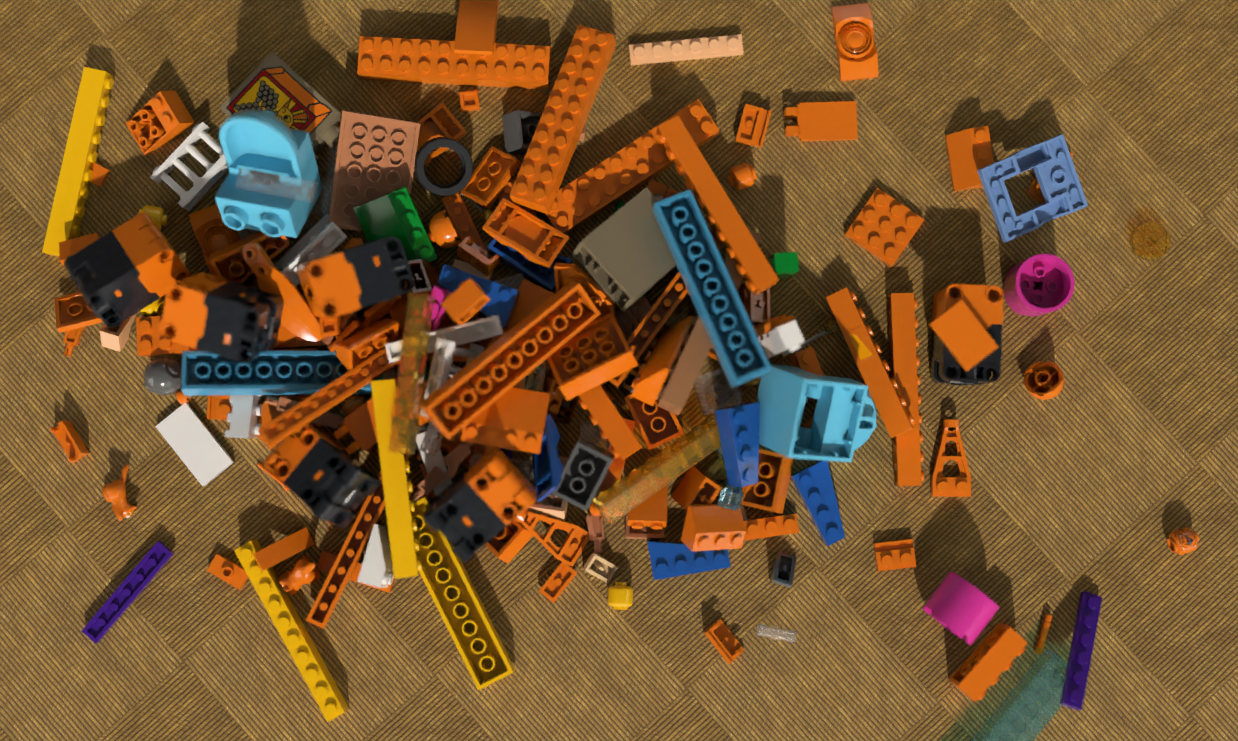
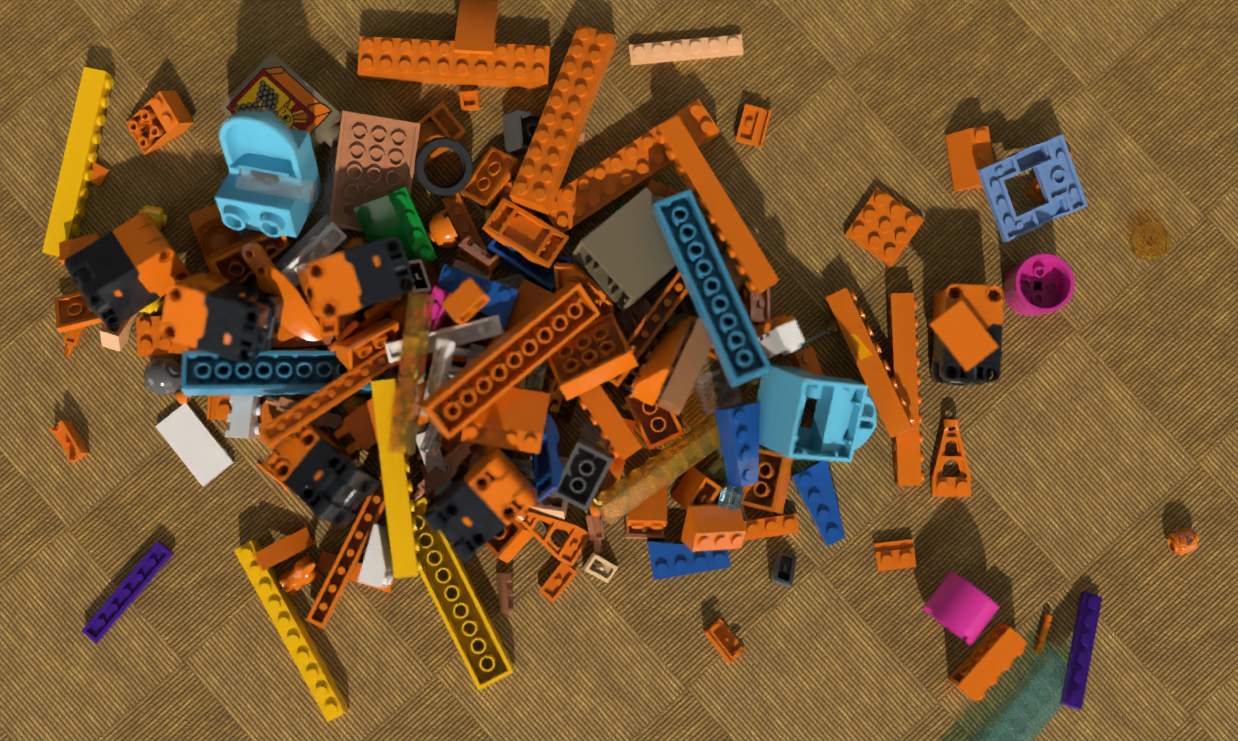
(116, 494): orange animal -> none
(201, 184): white fence -> none
(228, 571): orange plate -> none
(505, 592): none -> nougat slope
(620, 596): yellow head -> none
(741, 176): orange head -> none
(776, 633): clear pin -> none
(784, 264): green brick -> none
(823, 121): orange tile -> none
(855, 42): orange slope -> none
(1044, 380): orange cylinder -> none

